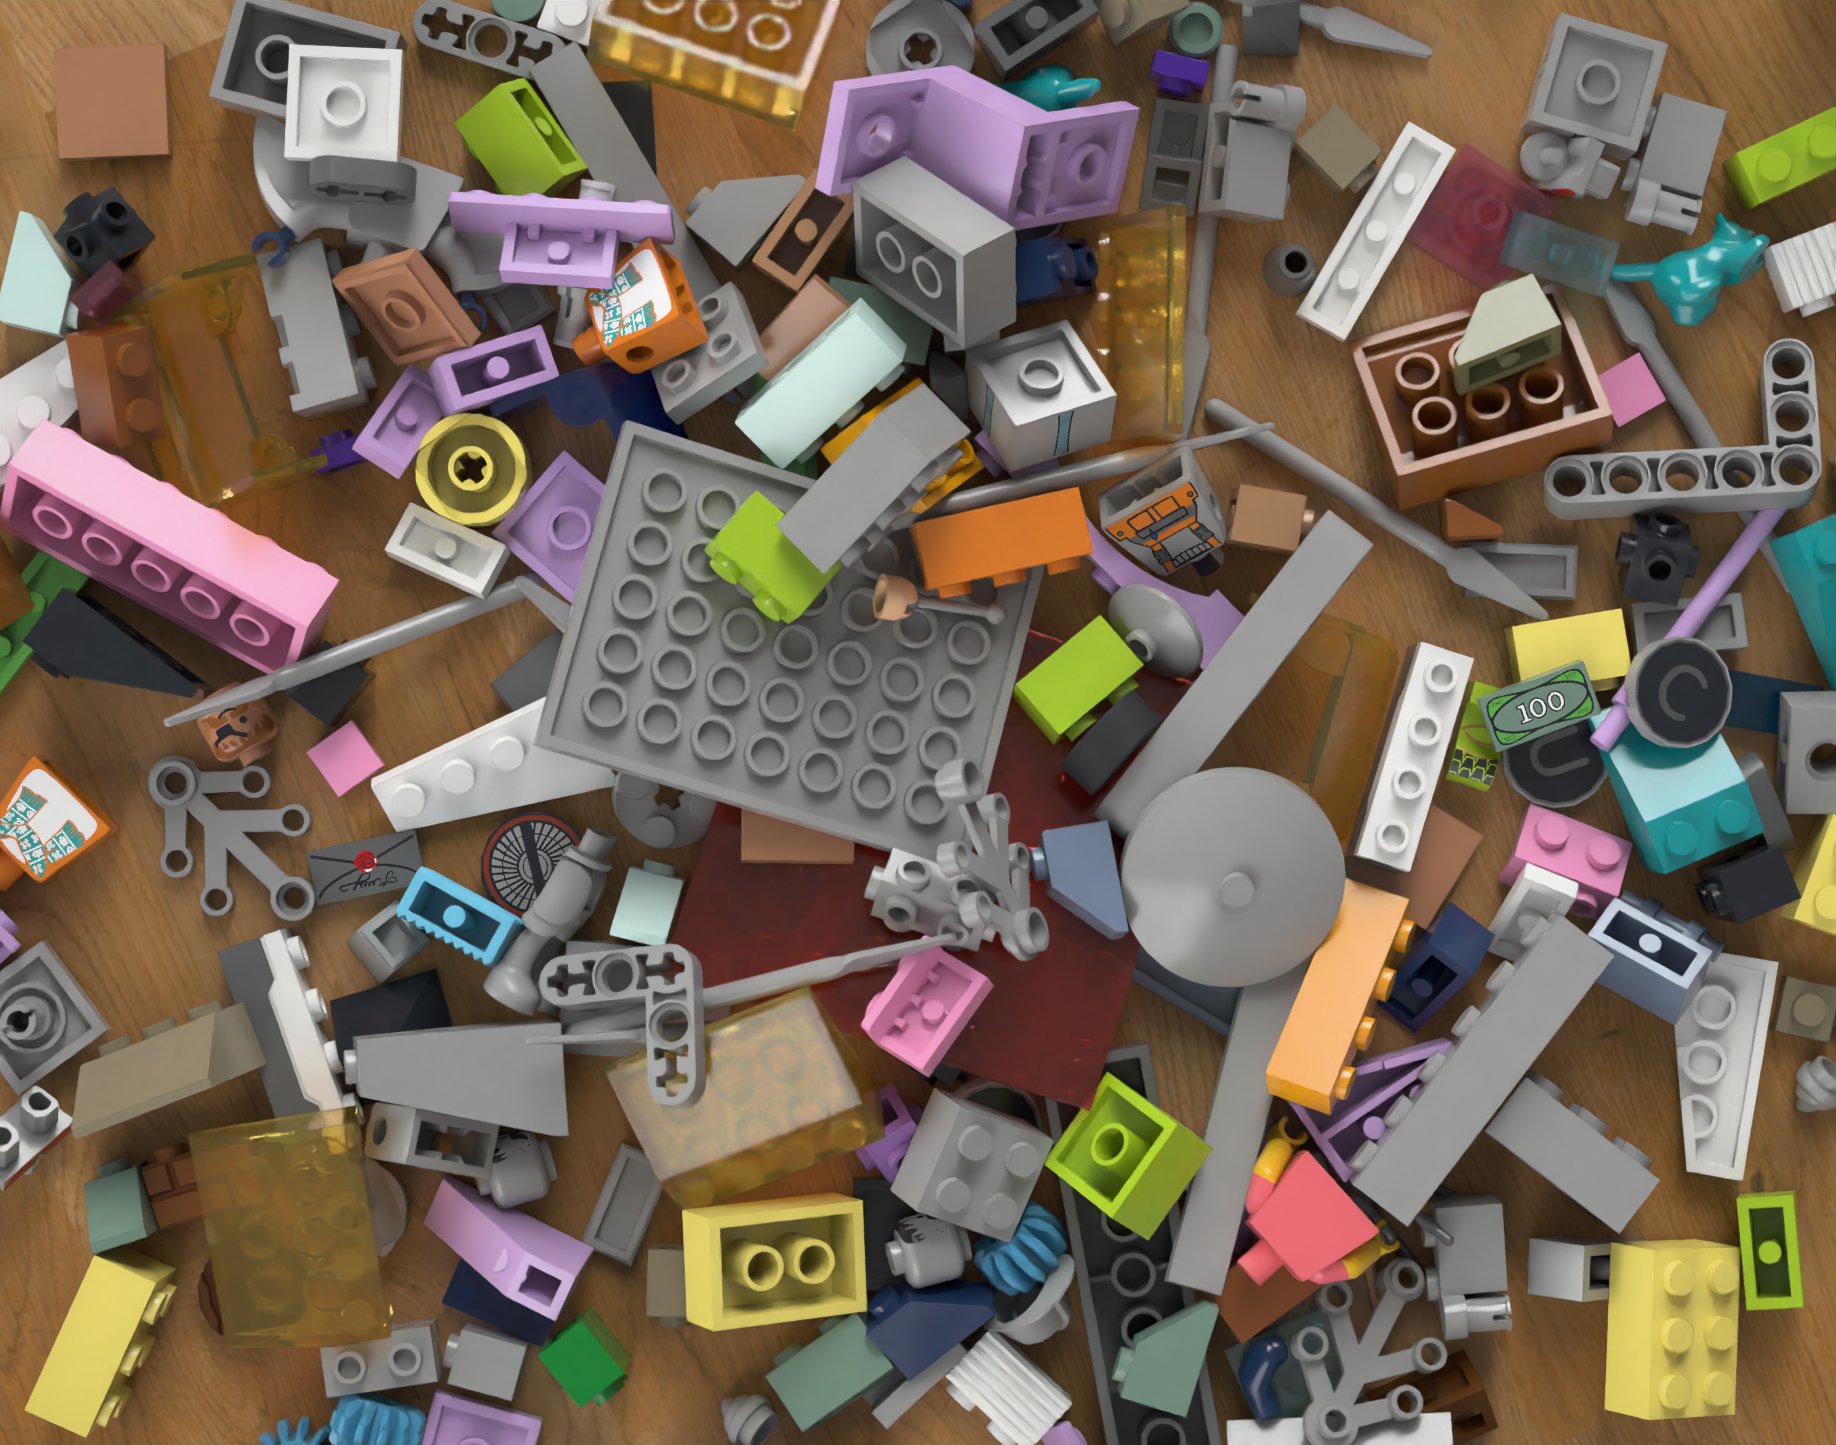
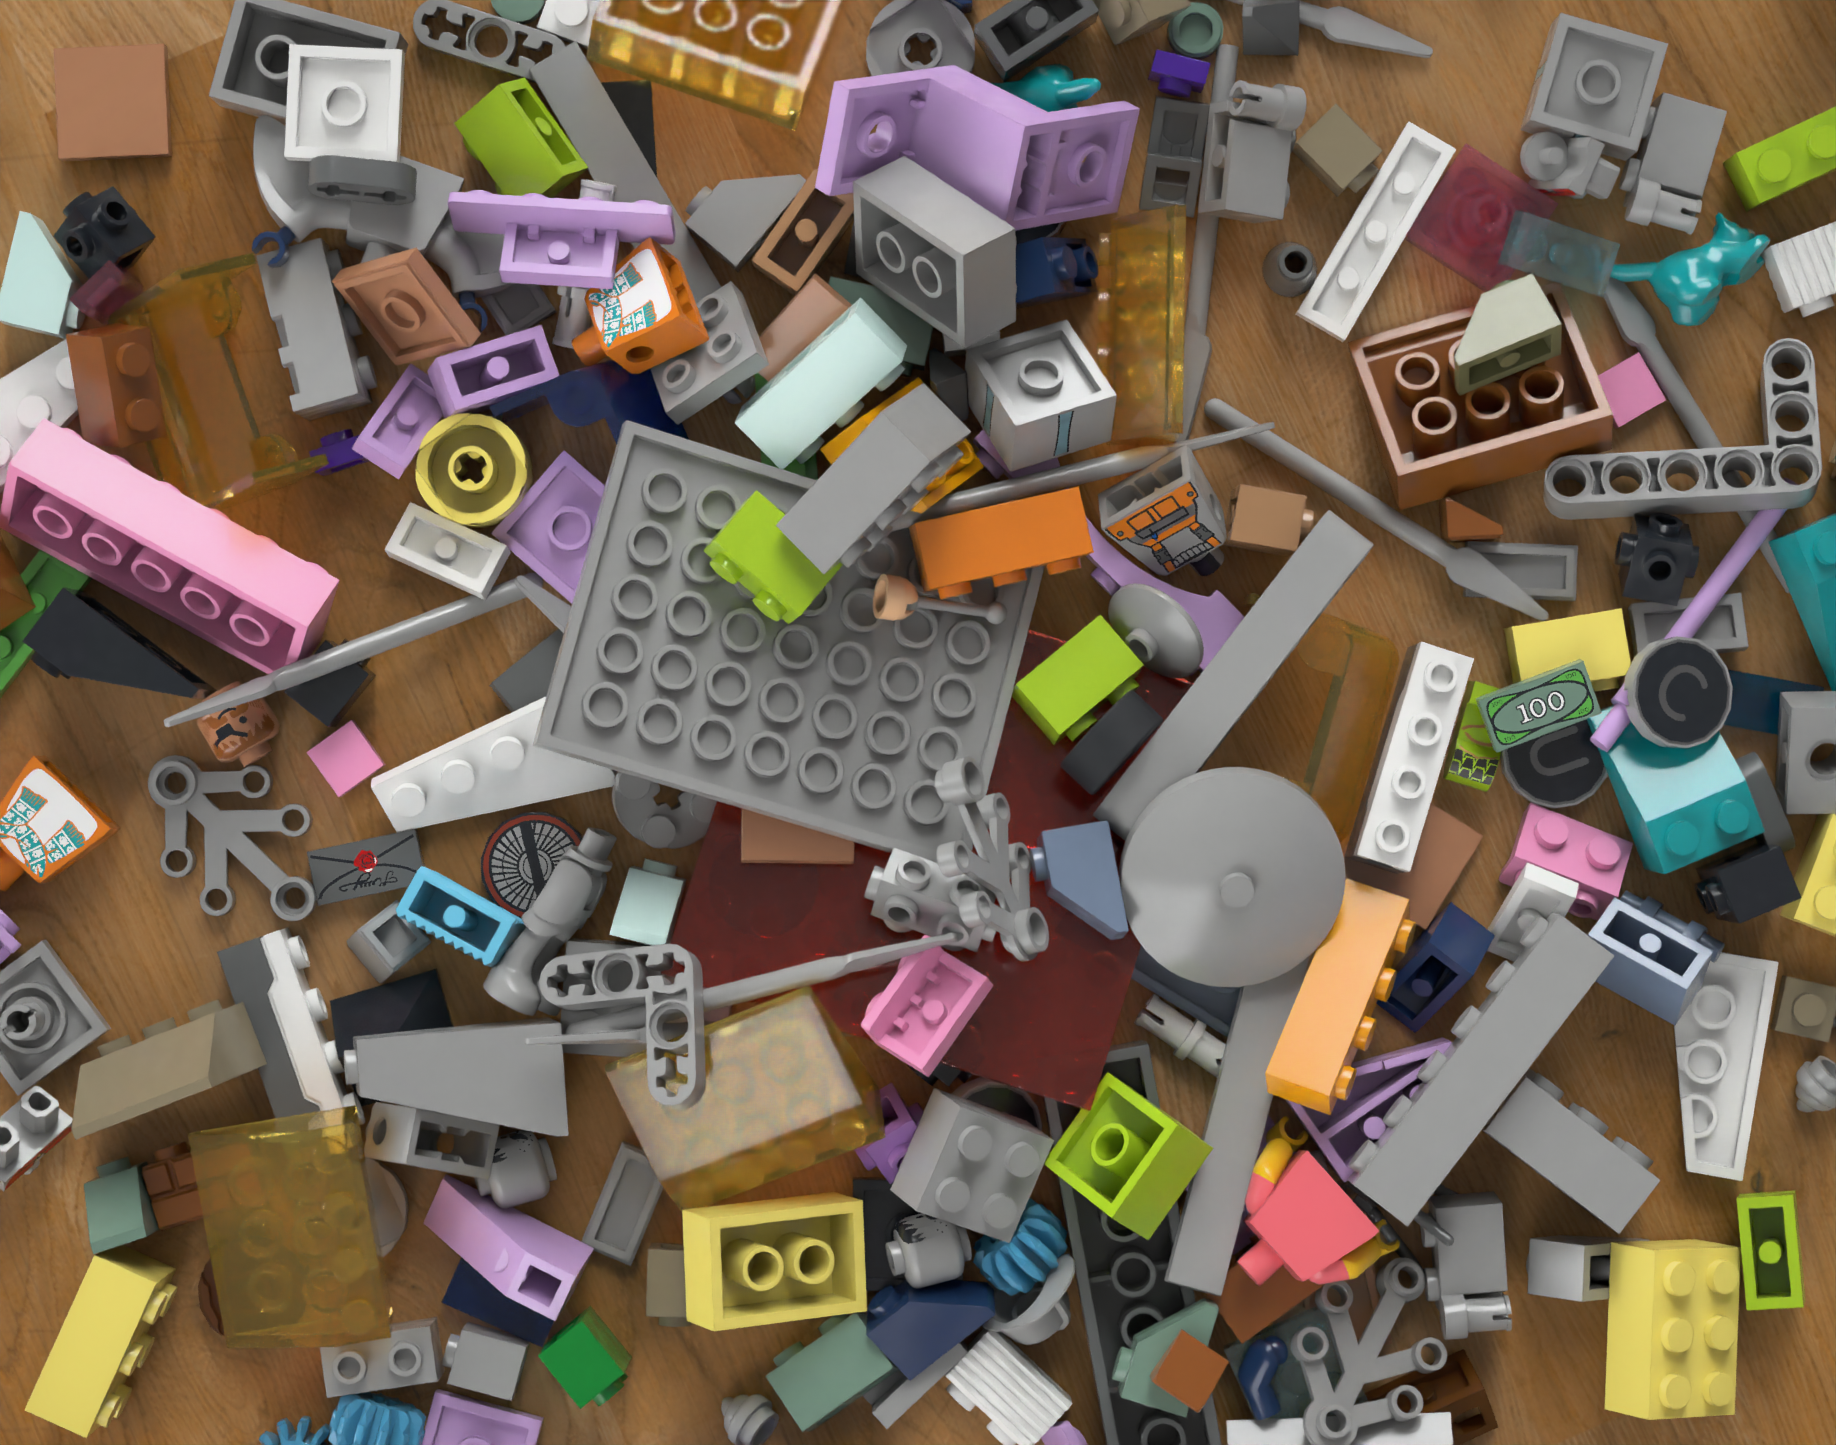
(1182, 1034): none -> white pin
(1189, 1370): none -> dark orange slope

